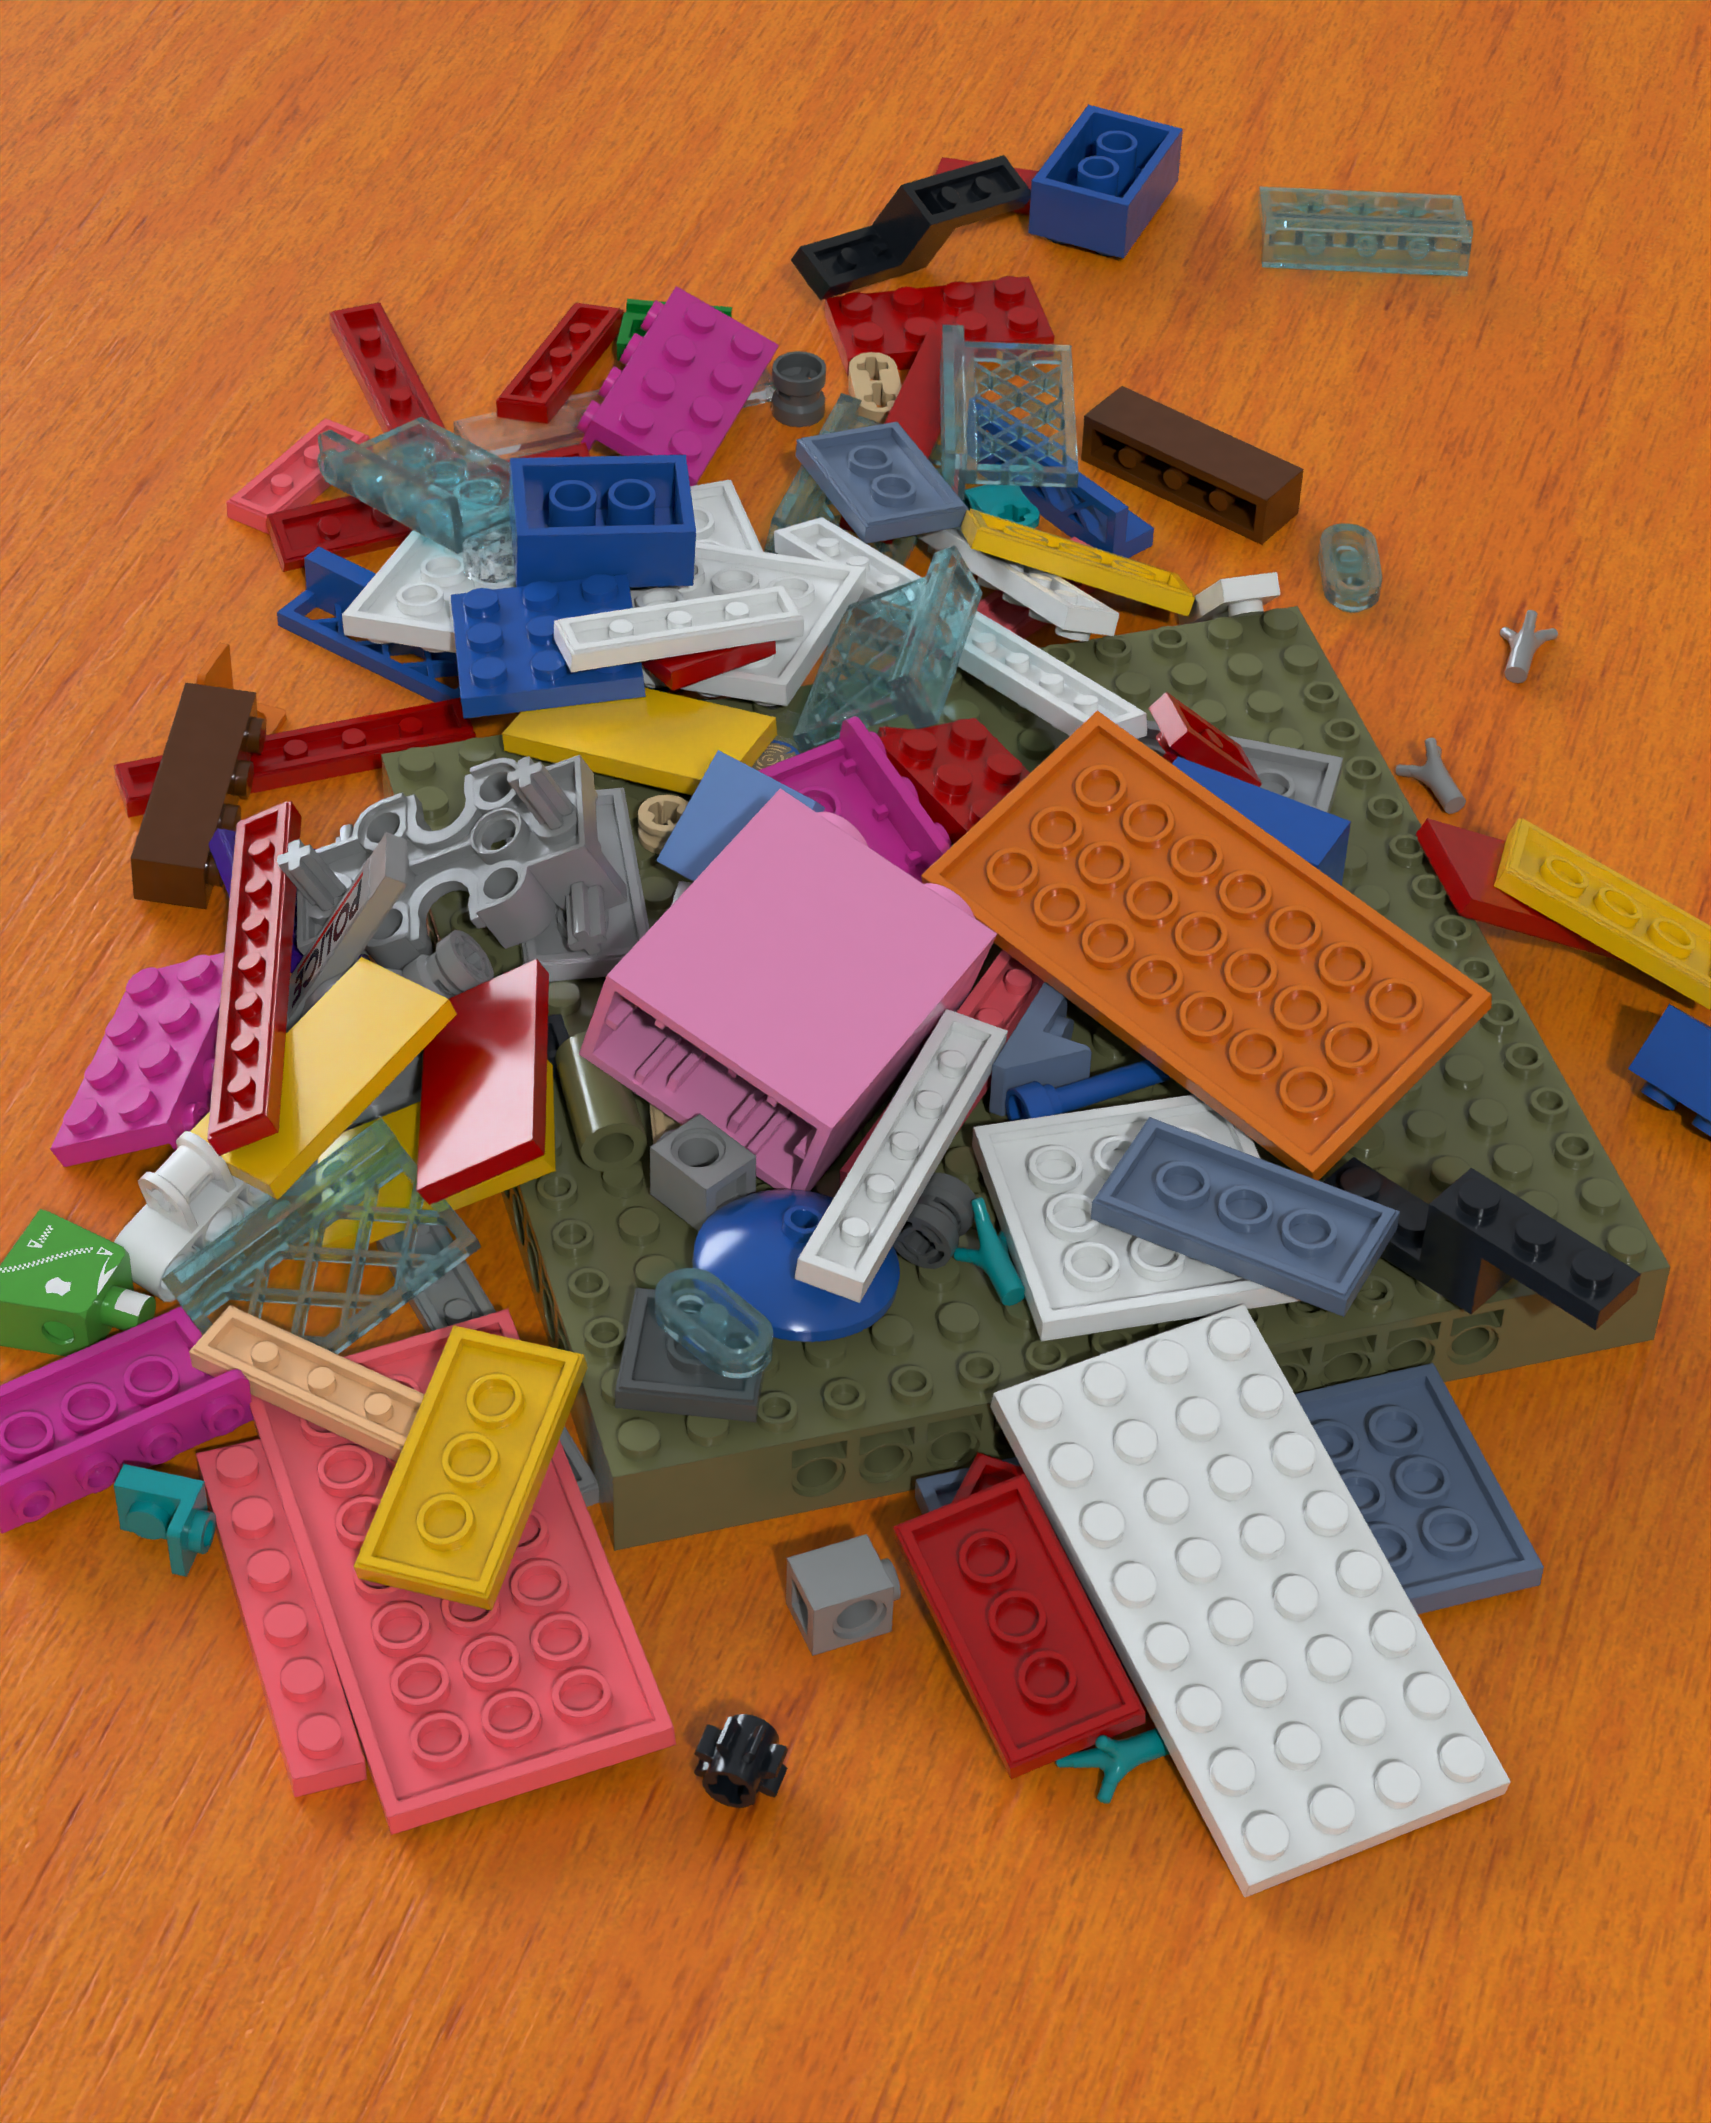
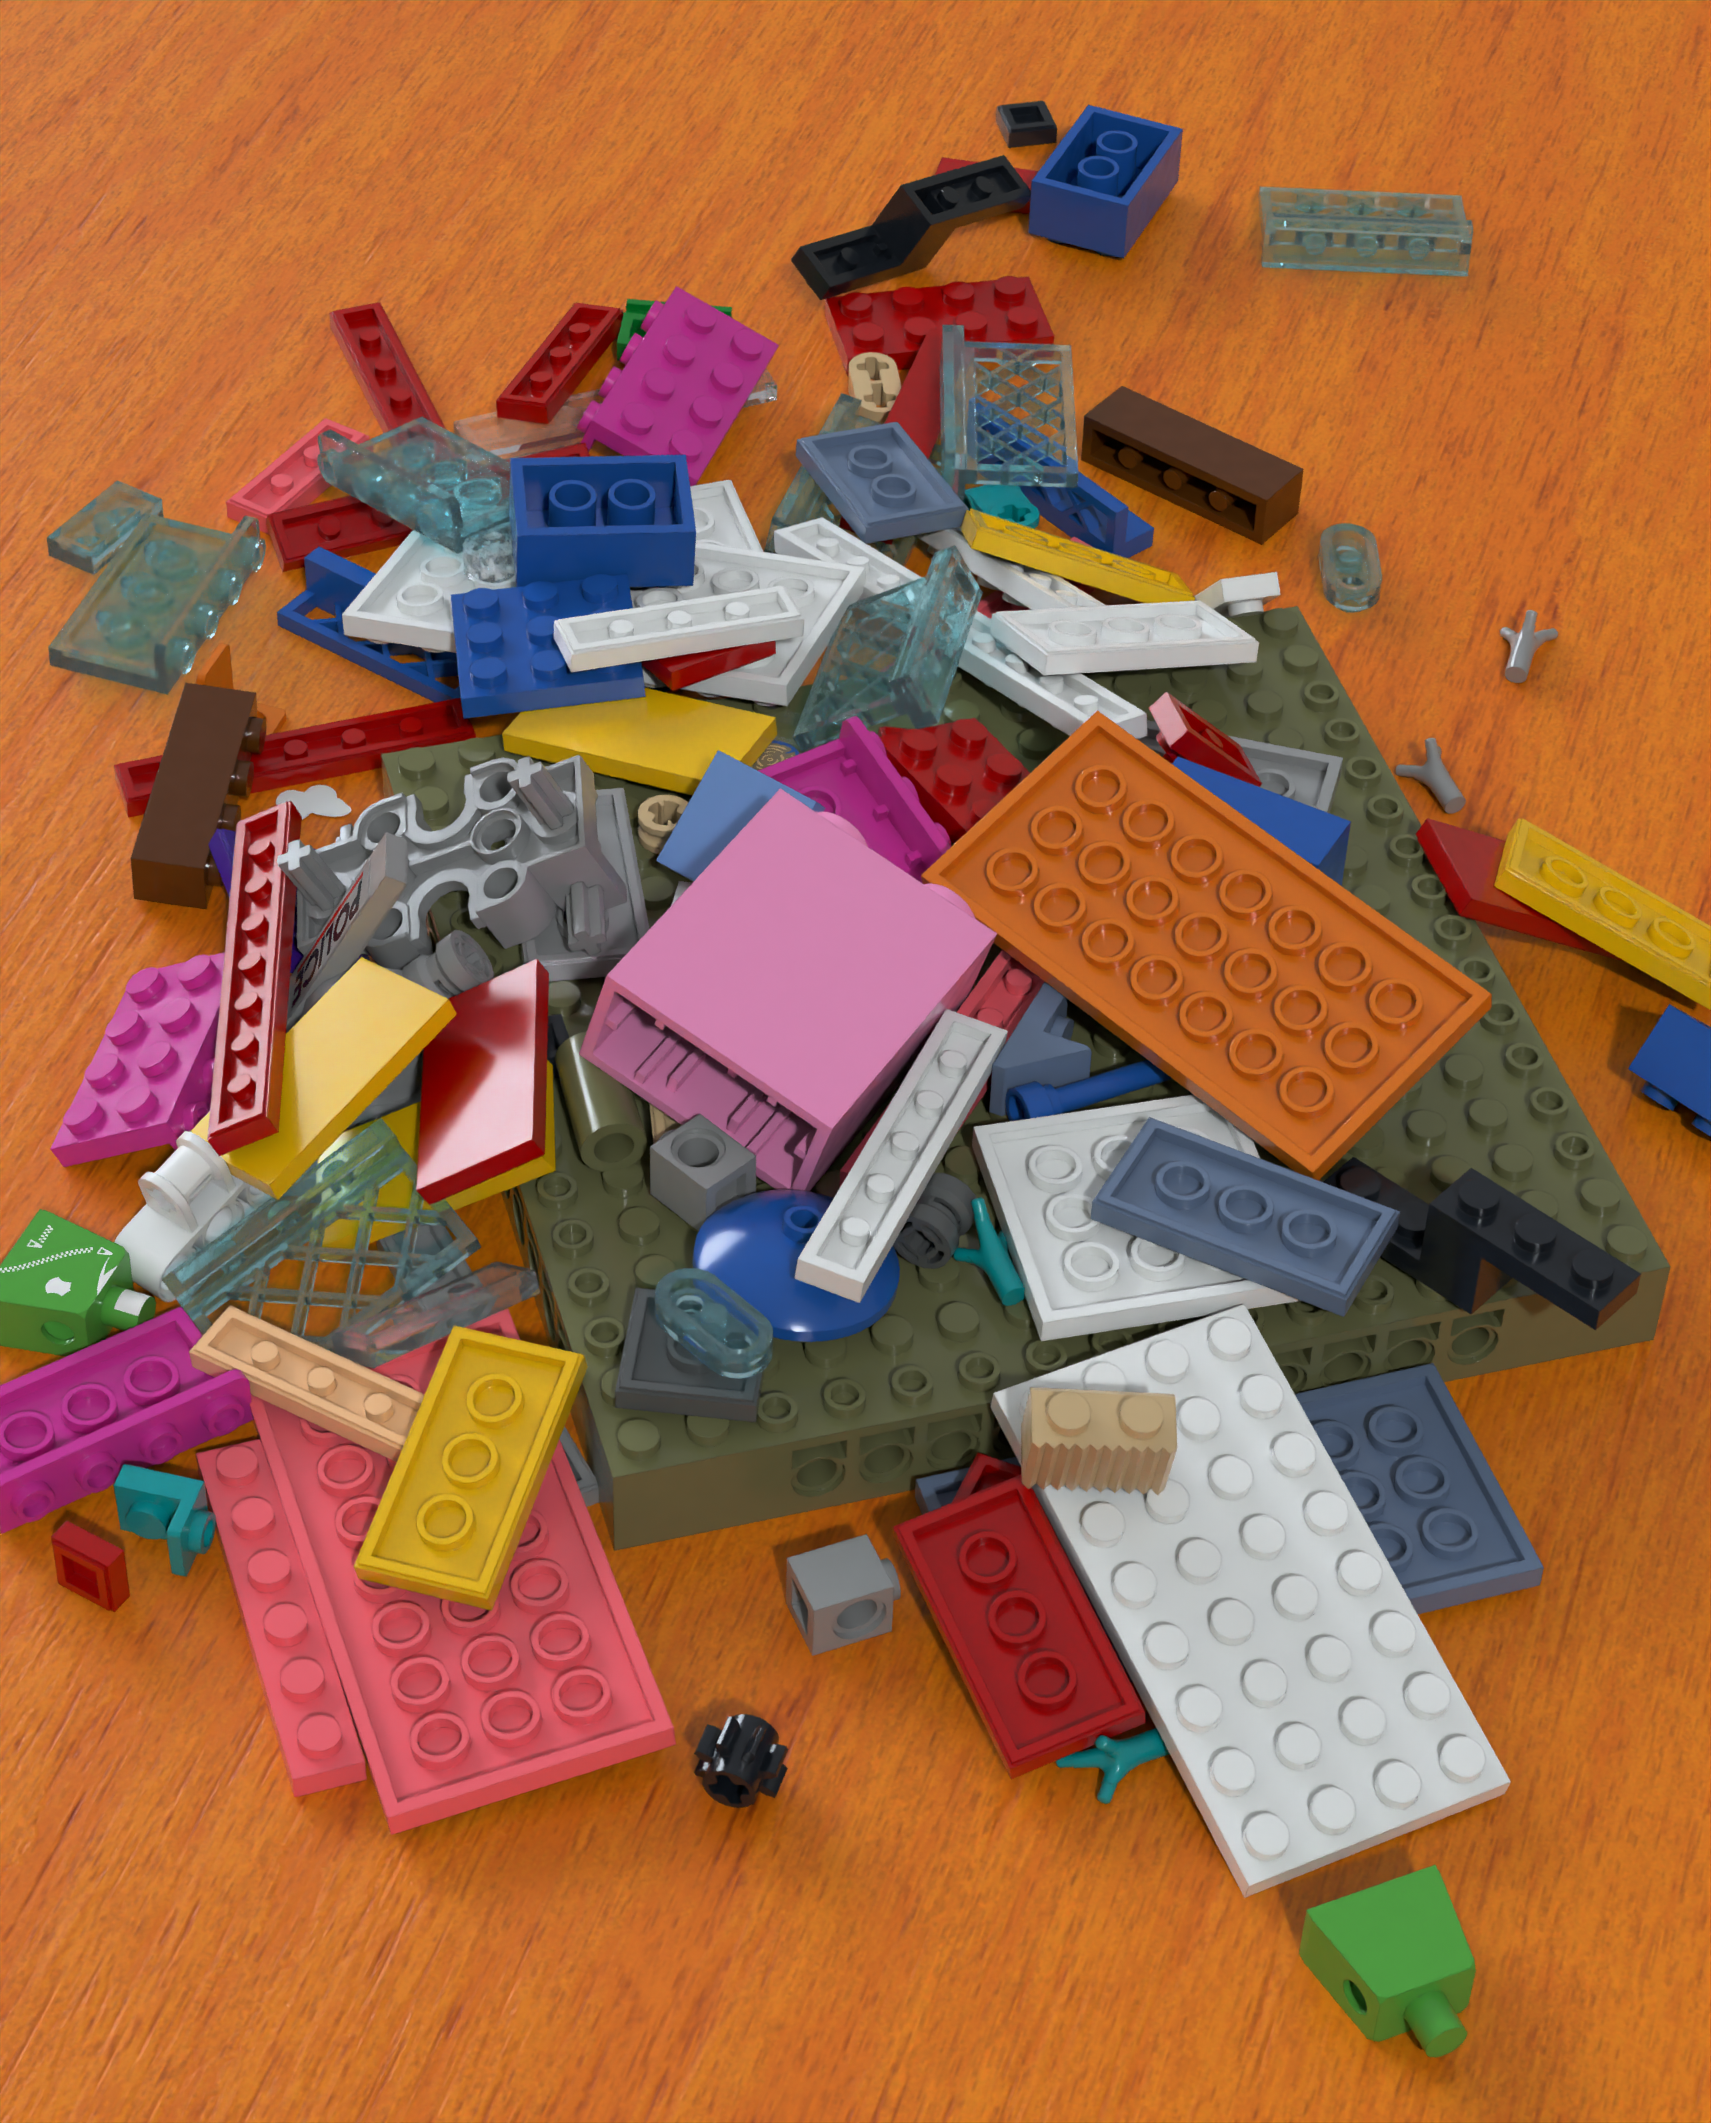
(90, 1566): none -> red tile
(102, 527): none -> clear light blue plate
(158, 602): none -> clear light blue bracket
(316, 800): none -> white sticker
(435, 1313): none -> clear tile
(797, 398): dark grey wheel -> none
(1026, 124): none -> black tile
(1098, 1439): none -> tan brick
(1123, 637): none -> white tile
(1395, 1959): none -> bright green torso

